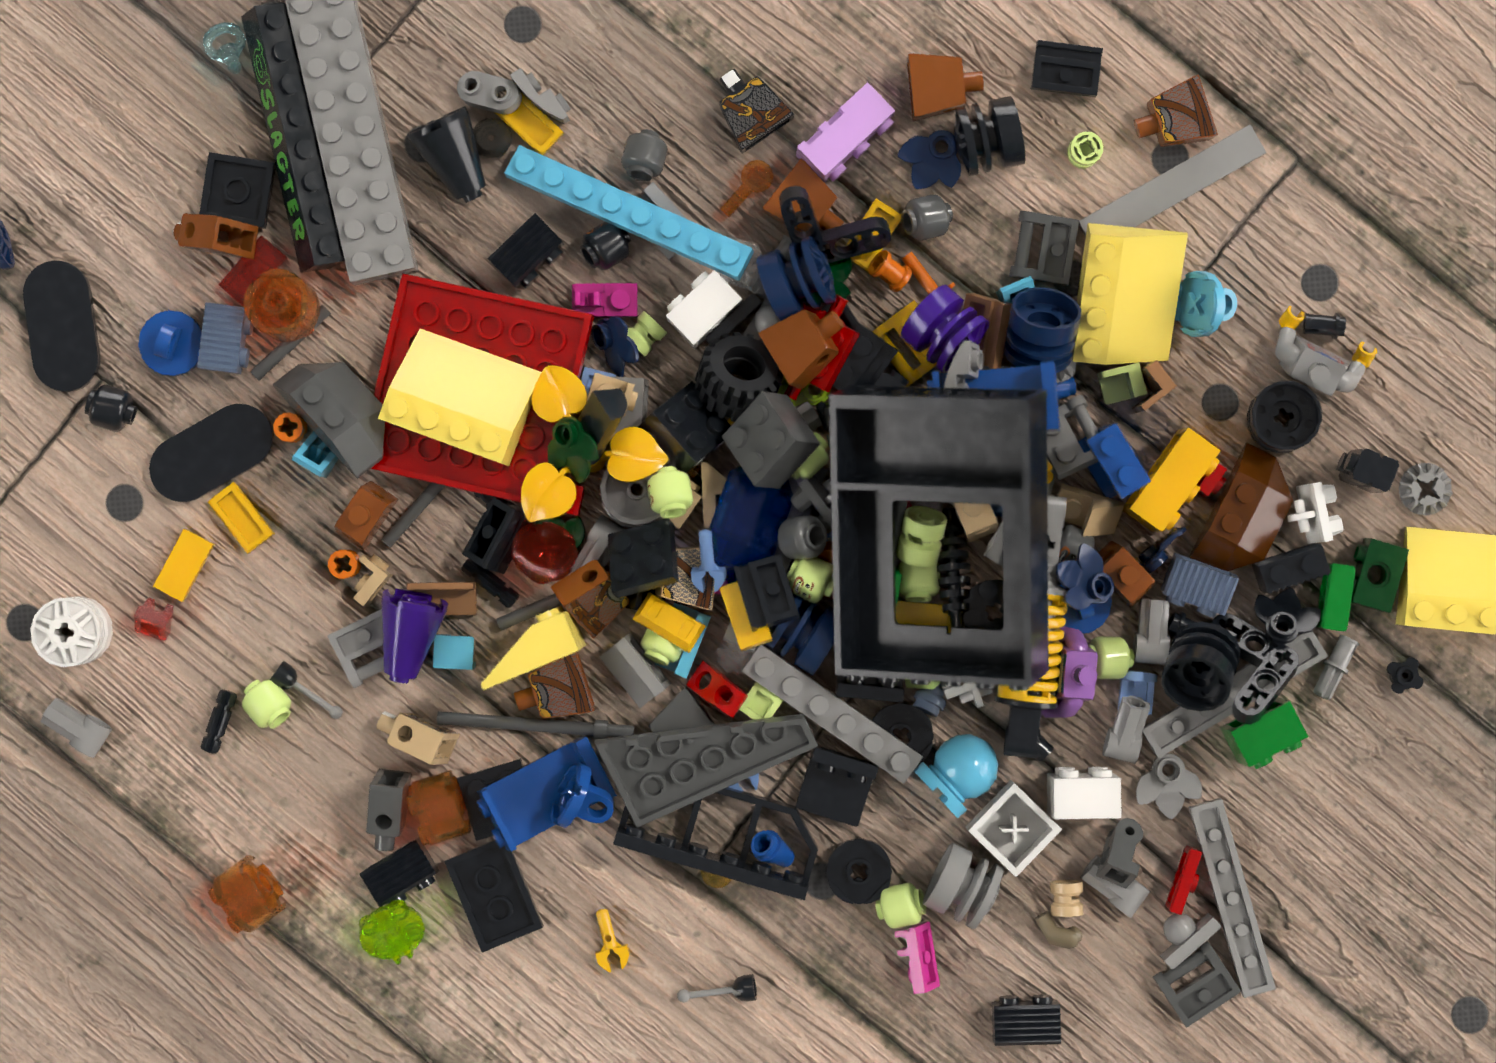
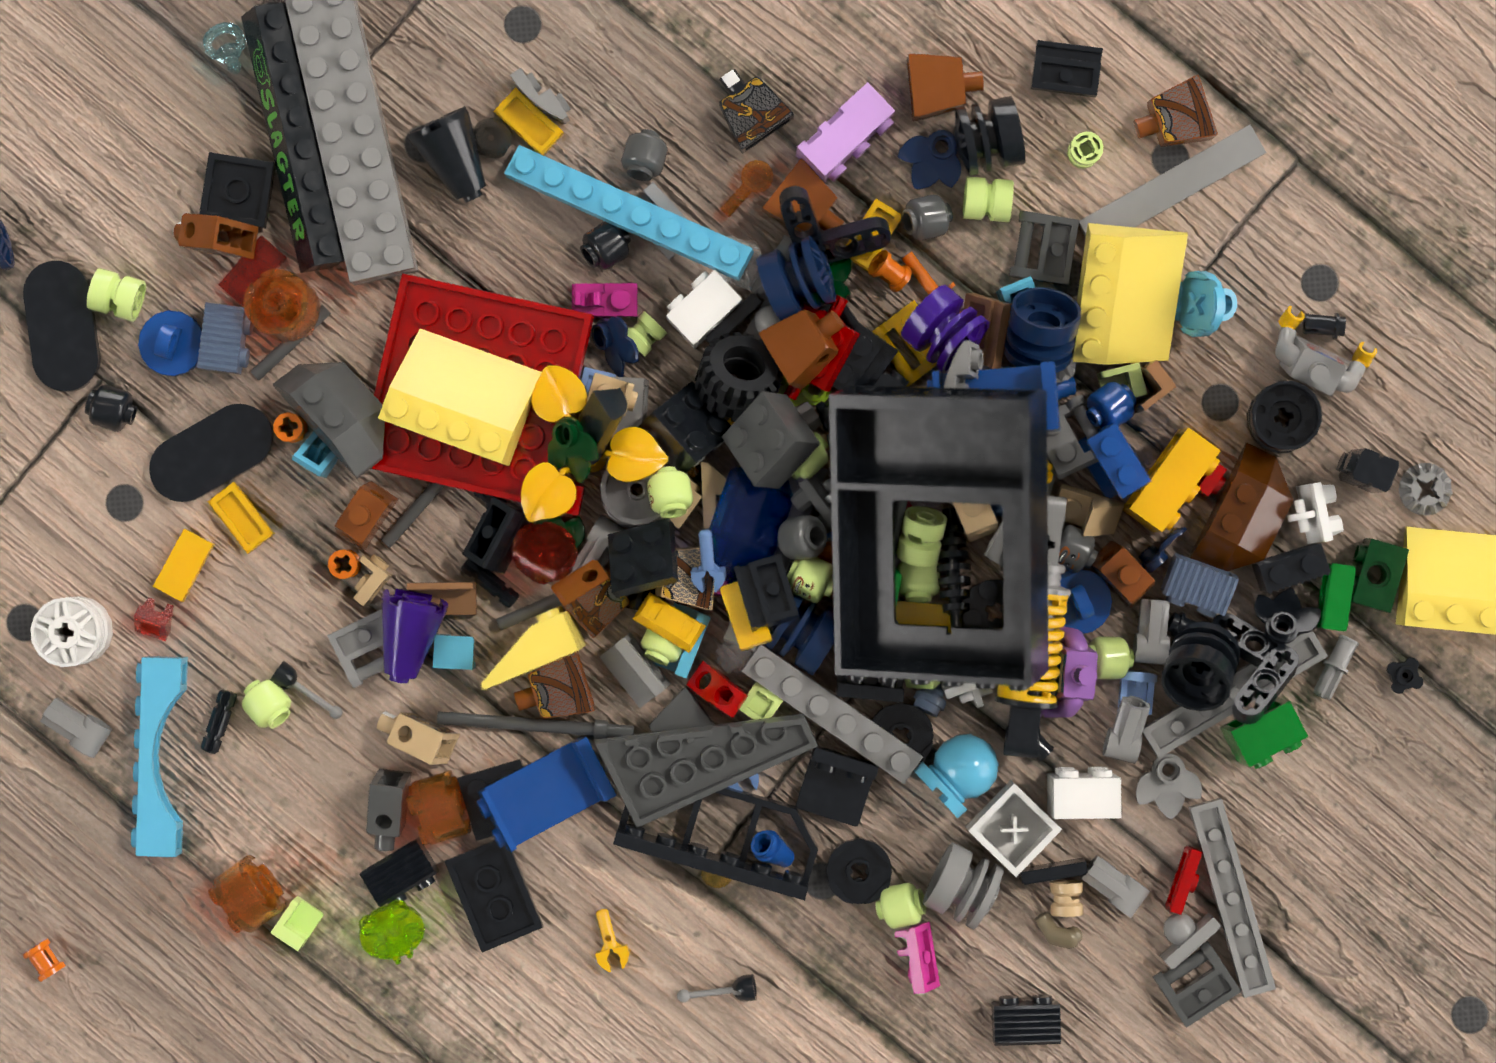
(44, 960): none -> orange bush
(114, 294): none -> yellowish green wheel
(158, 824): none -> medium azure arch
(297, 923): none -> yellowish green panel
(487, 91): light grey plate -> none
(527, 251): black brick -> none
(577, 796): blue tile -> none
(988, 199): none -> yellowish green wheel
(1053, 871): none -> black tile
(1081, 578): dark blue plate -> none
(1111, 405): none -> blue head
(1118, 853): dark grey leg -> none

